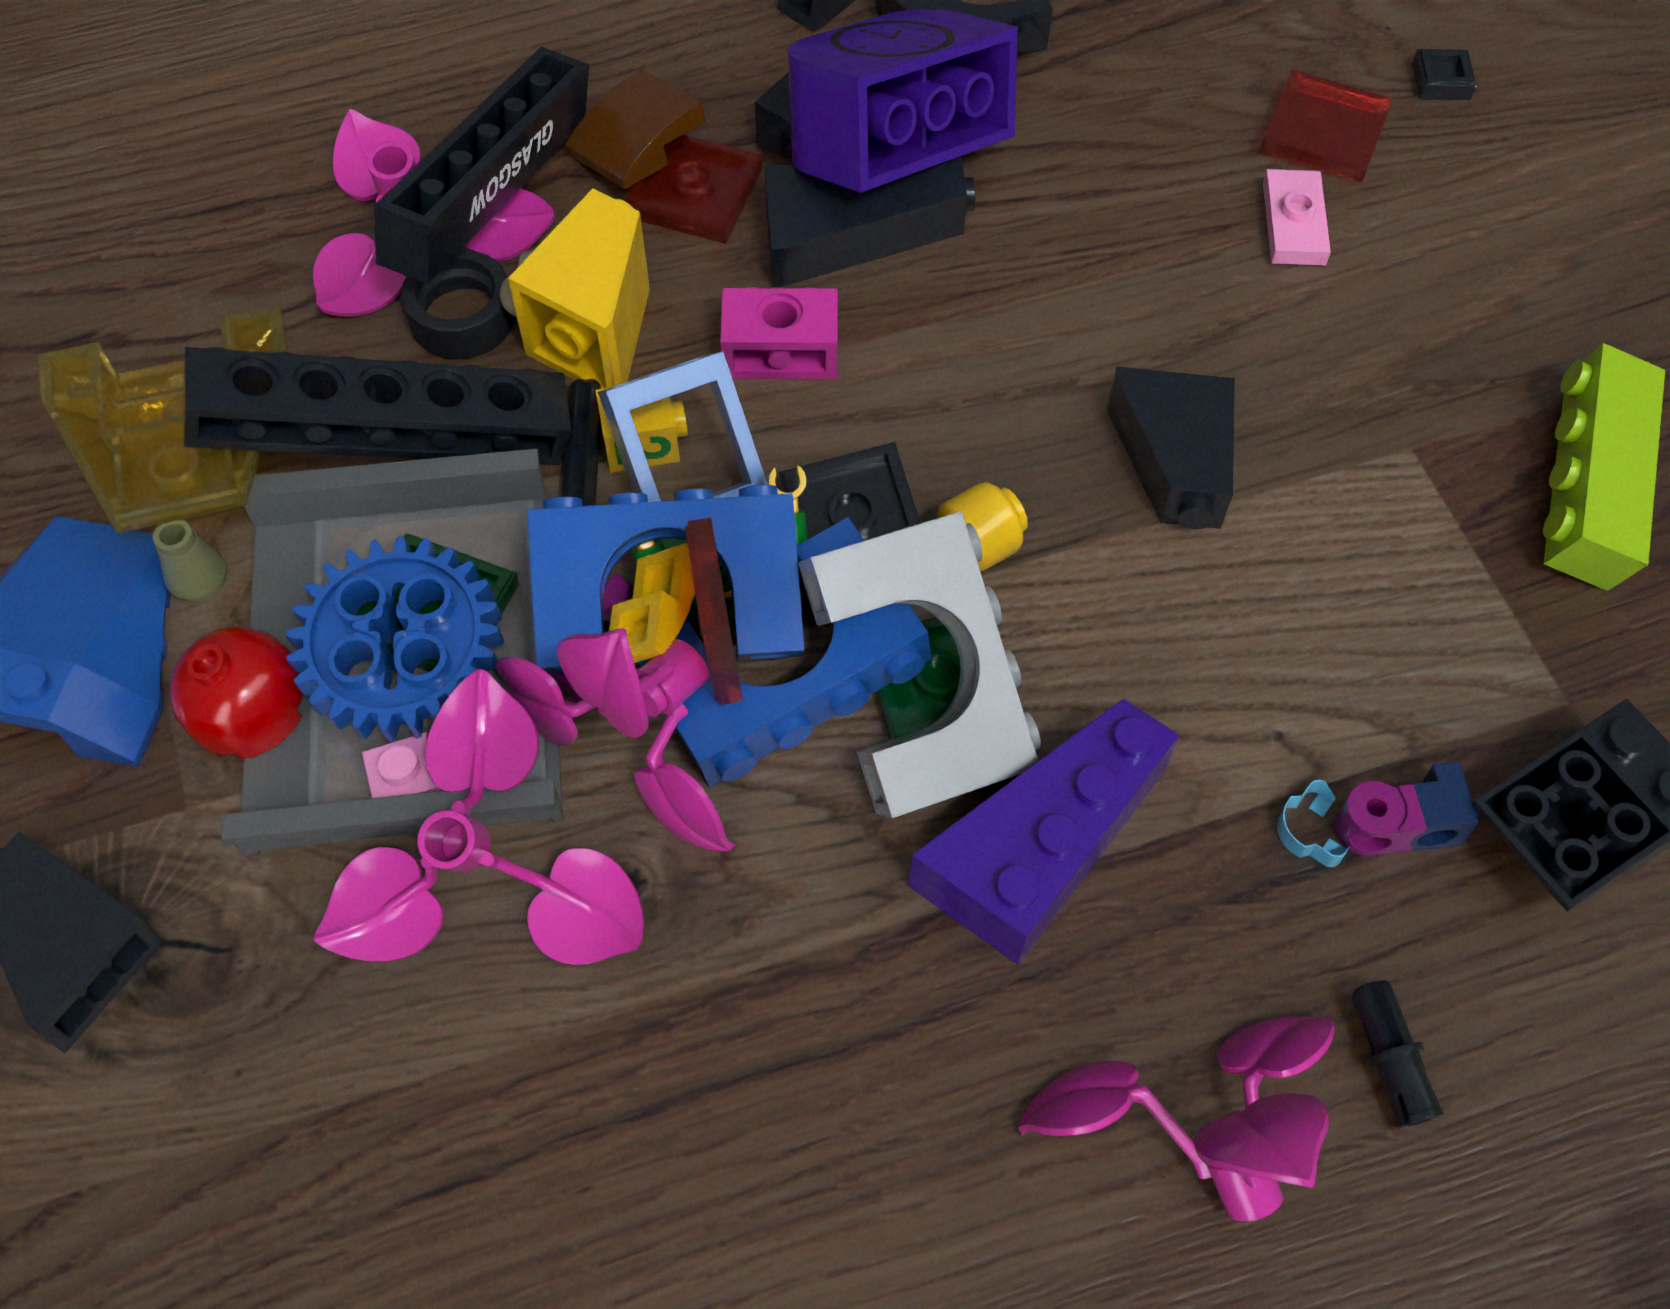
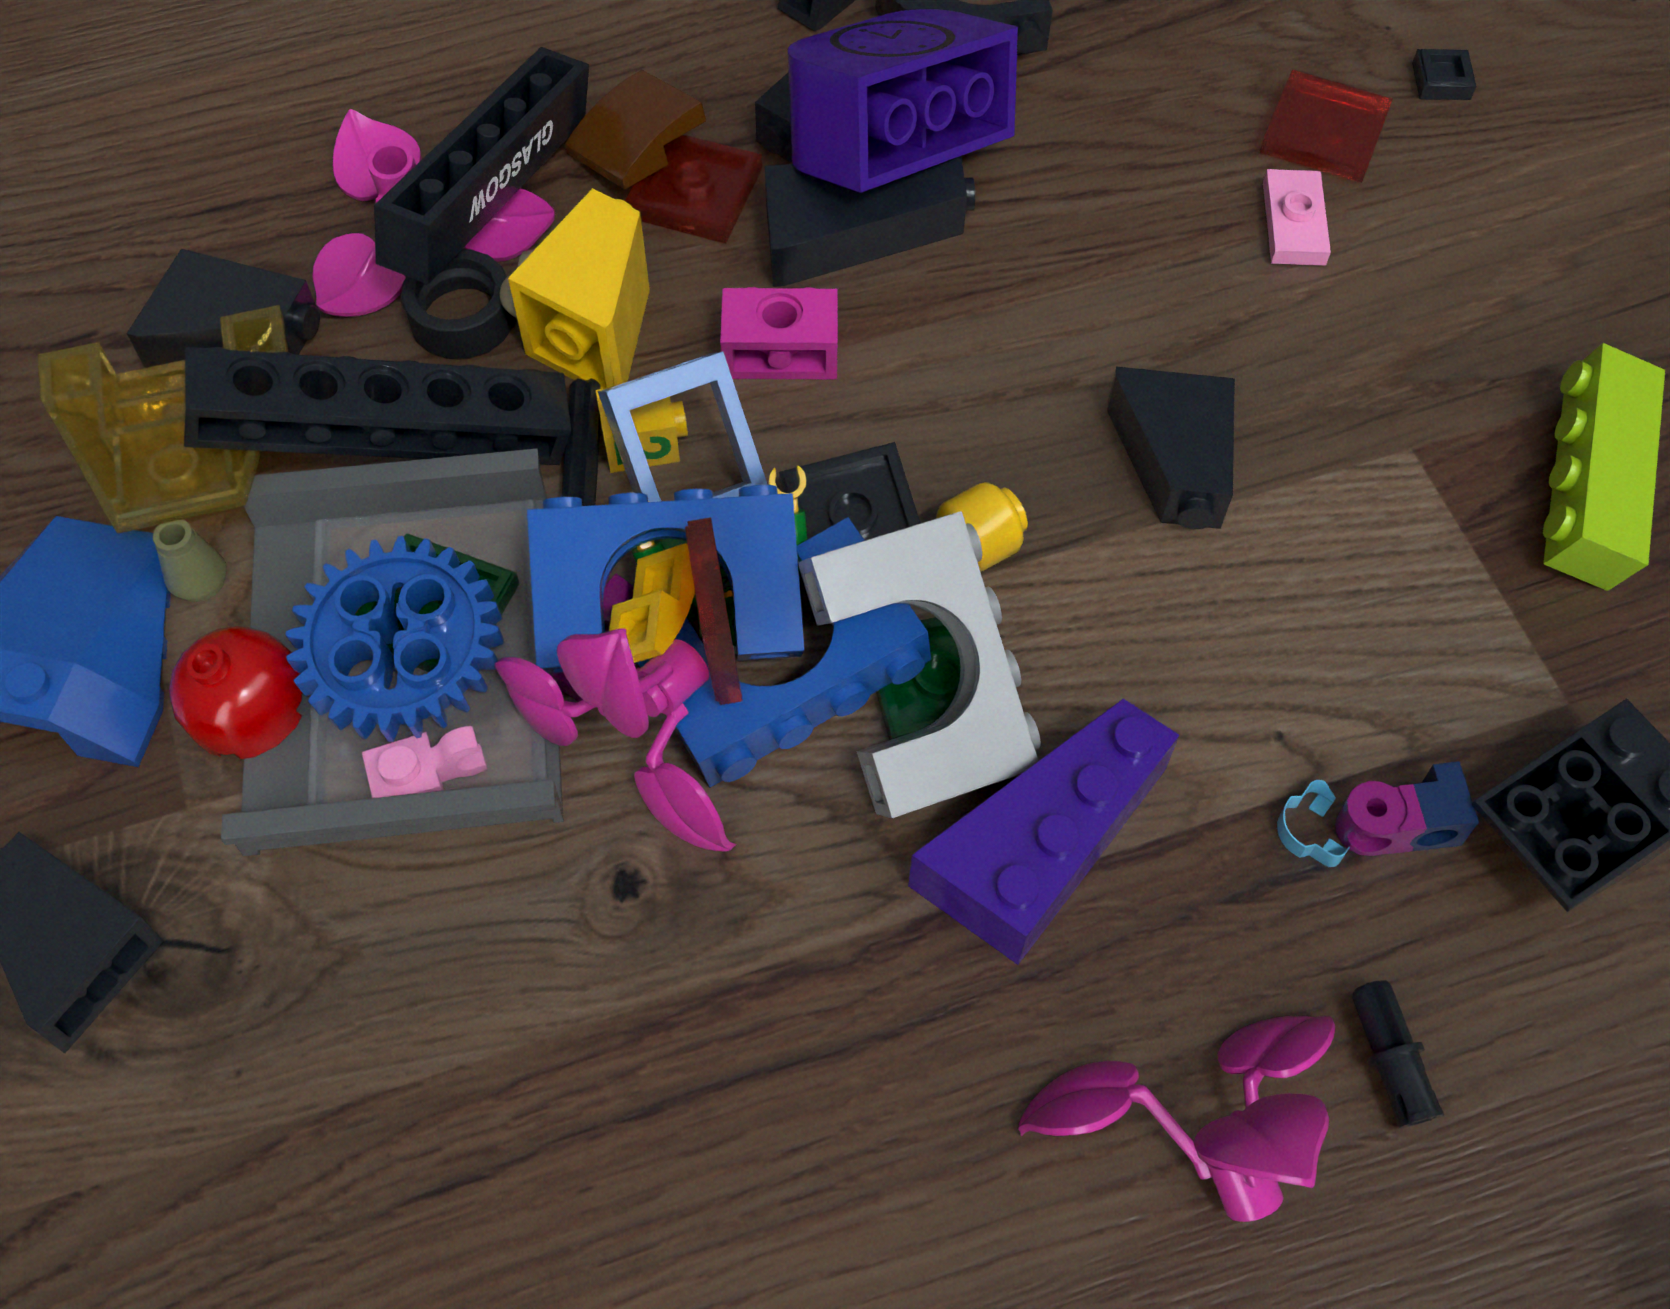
(204, 288): none -> black slope
(384, 901): dark pink plant -> none

